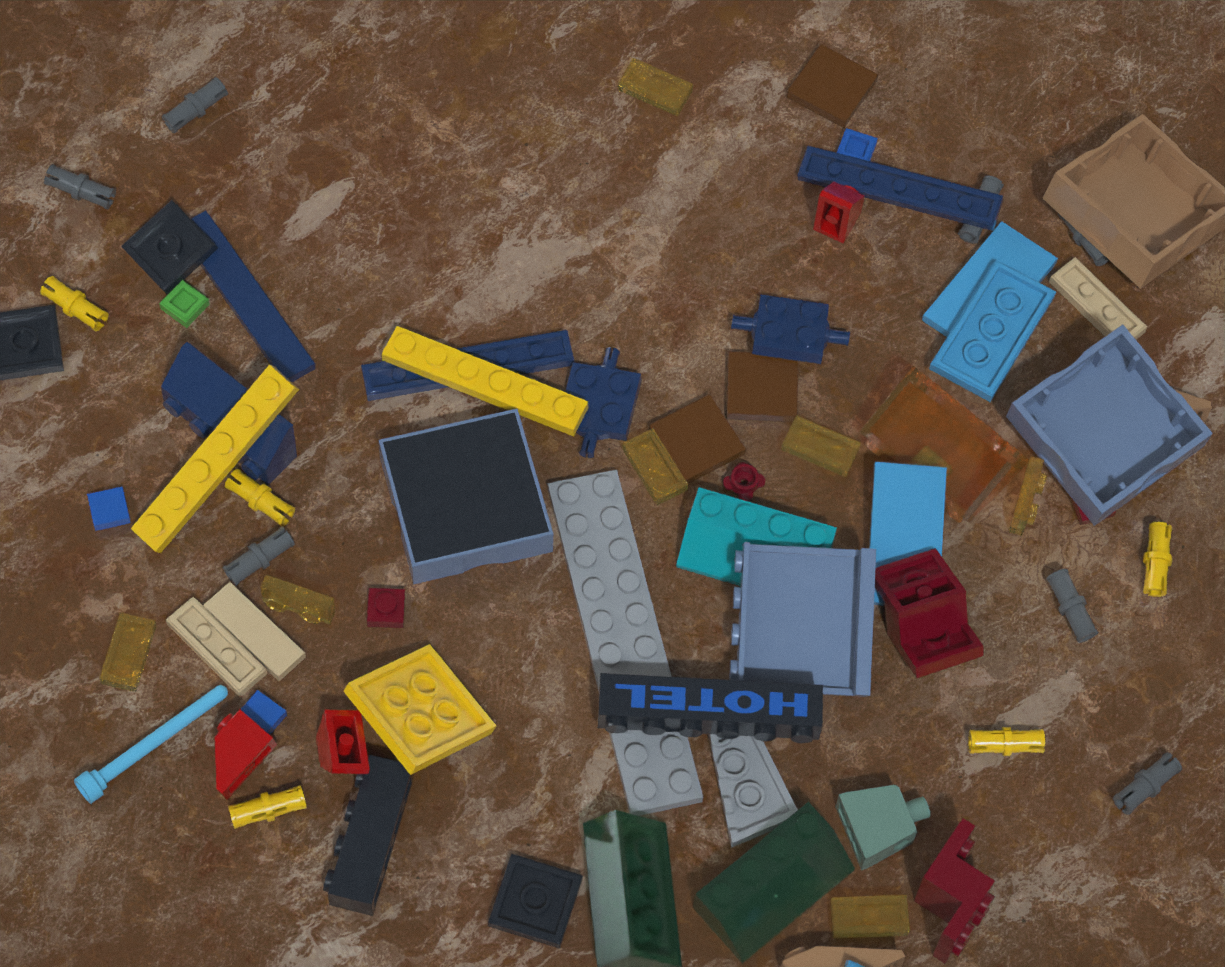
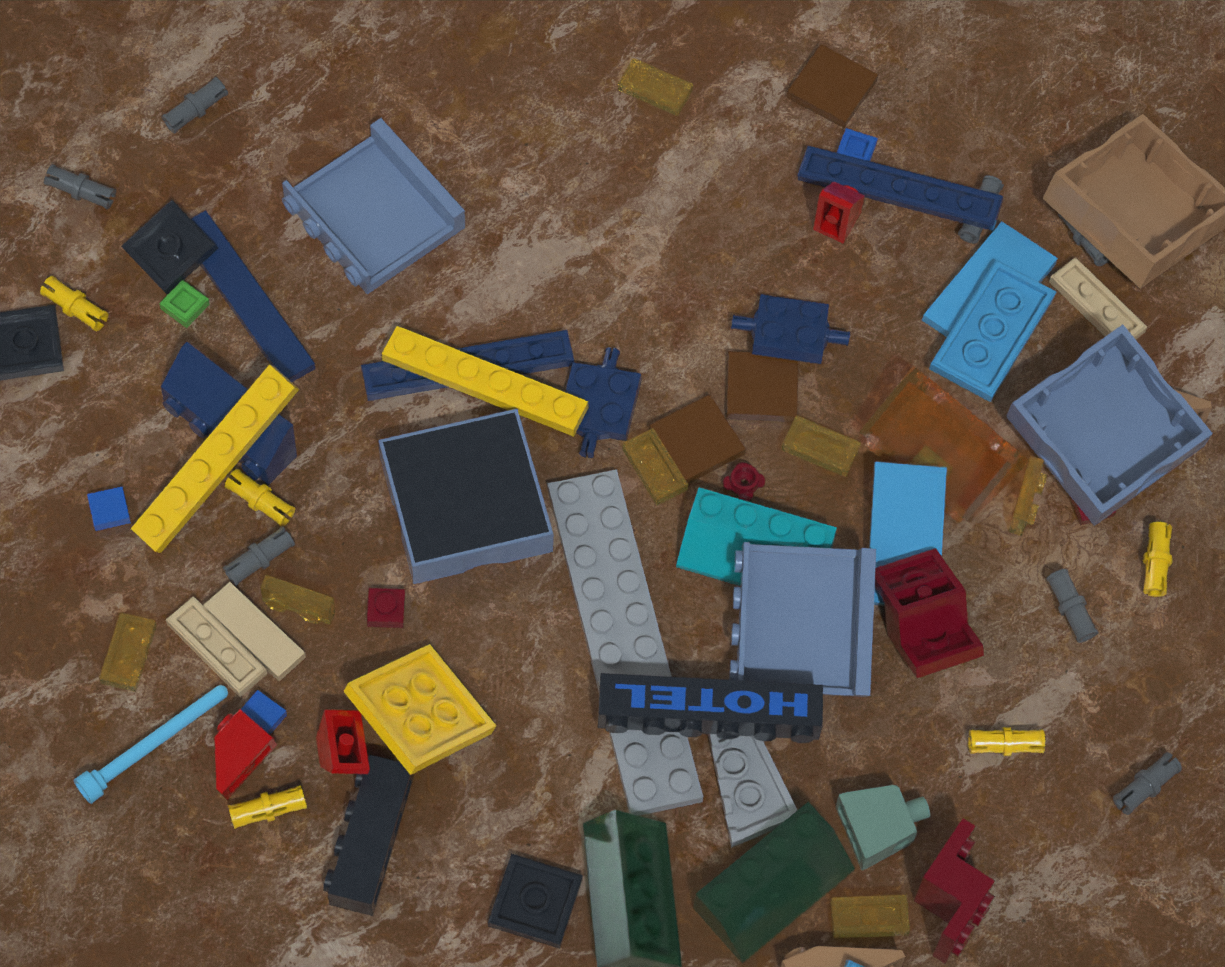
(375, 209): none -> sand blue panel

